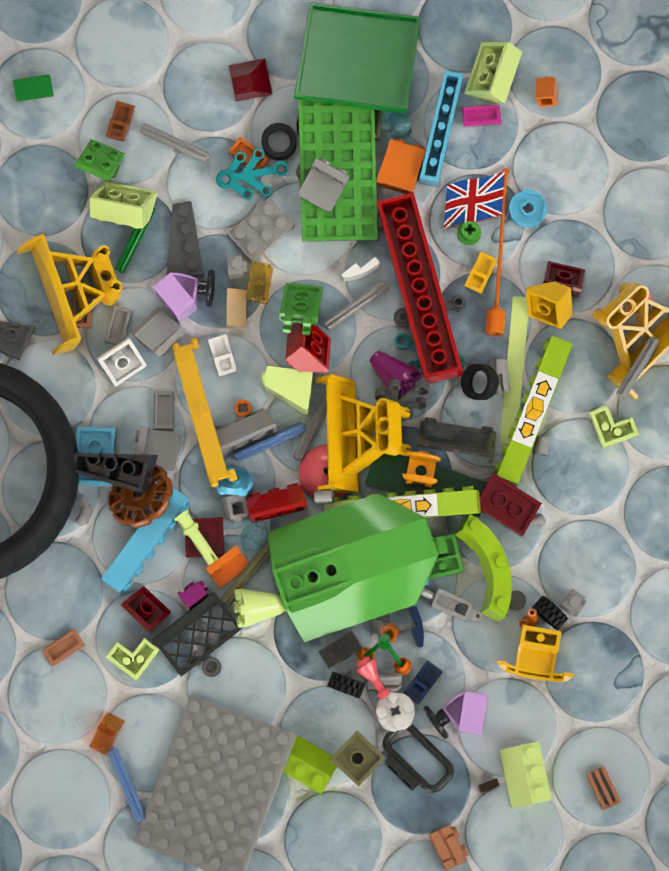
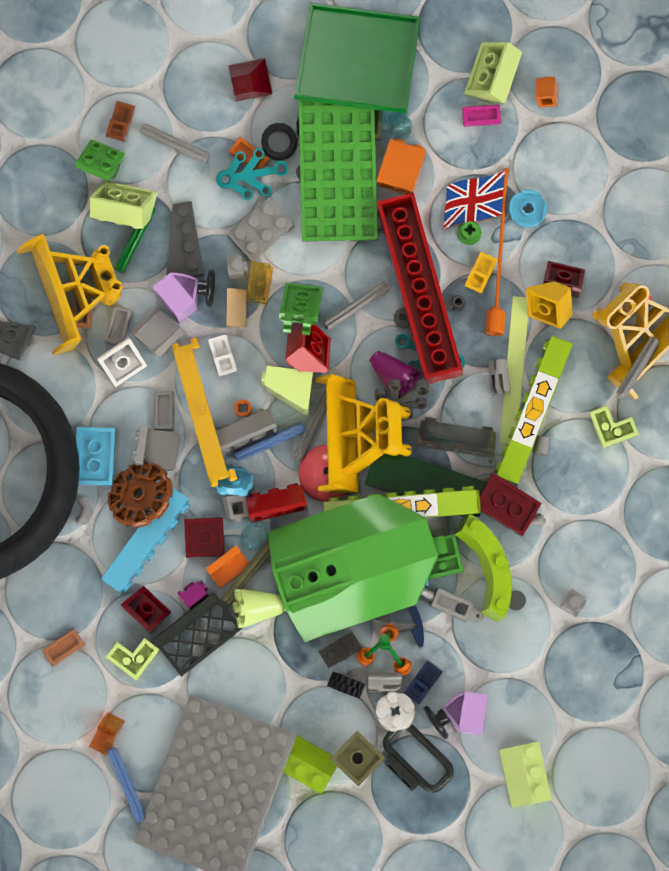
(33, 88): green slope -> none
(123, 470): black wedge -> none
(191, 529): yellowish green pin -> none
(211, 667): dark grey tile -> none
(323, 185): light grey bracket -> none
(324, 496): light grey hinge -> none
(356, 272): white slope -> none
(368, 669): coral piece -> none
(424, 459): light orange piece -> none
(441, 128): medium azure brick -> none
(448, 847): nougat brick -> none
(488, 785): dark brown tile -> none
(492, 382): black tyre -> none
(530, 619): orange arm -> none
(537, 655): yellow piece -> none
(550, 612): black tyre -> none
(610, 803): nougat tile -> none

